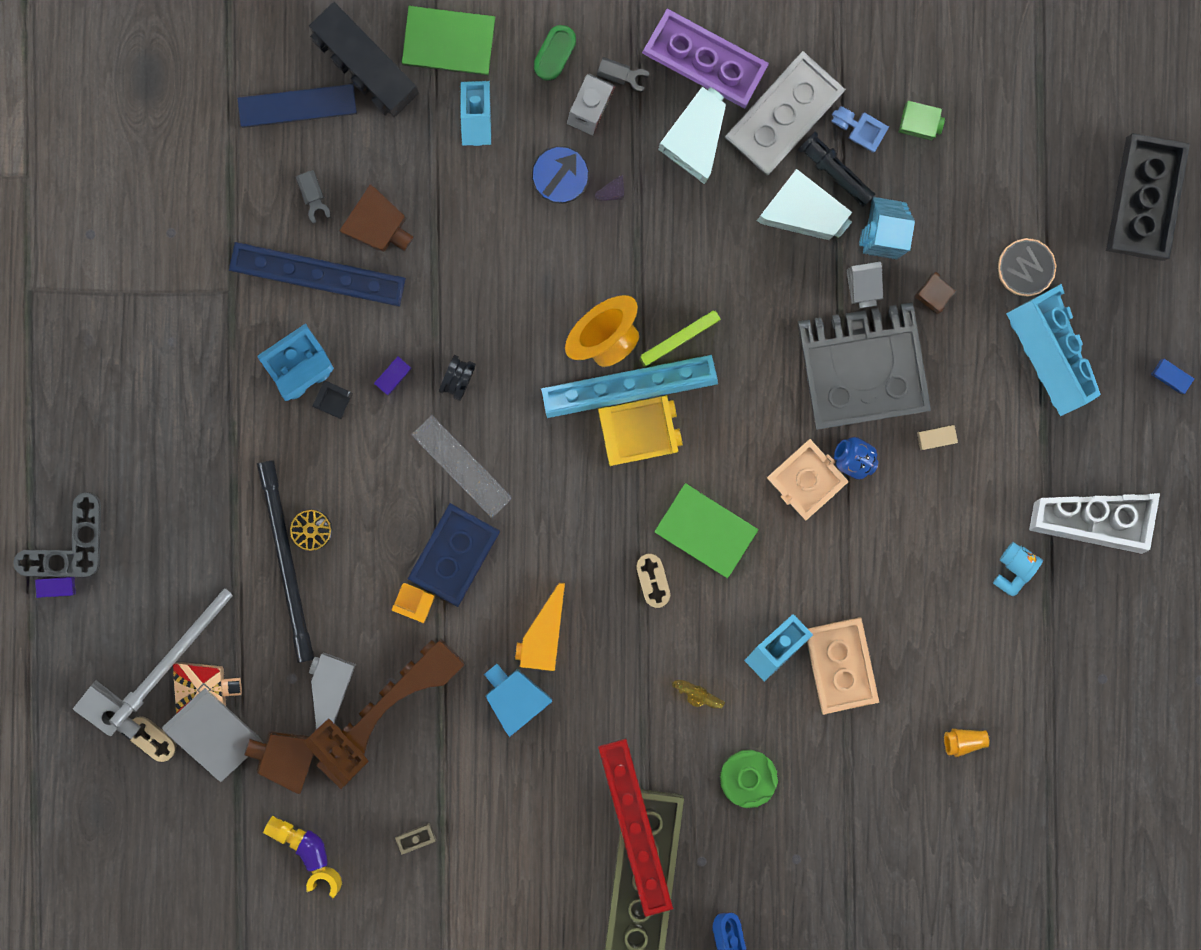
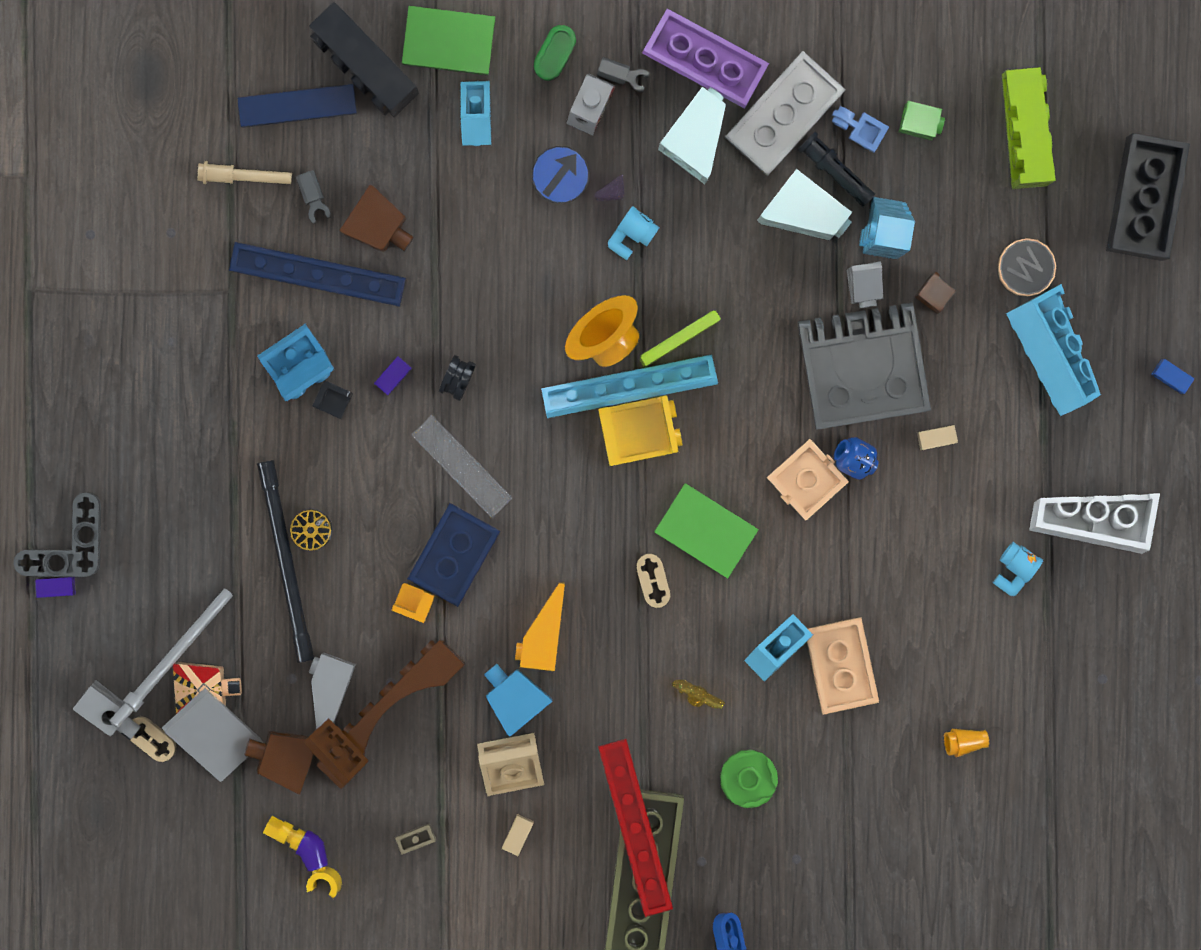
(227, 174): none -> tan pin
(510, 764): none -> tan bracket
(517, 835): none -> tan piece
(635, 226): none -> medium azure piece
(1028, 128): none -> lime wedge

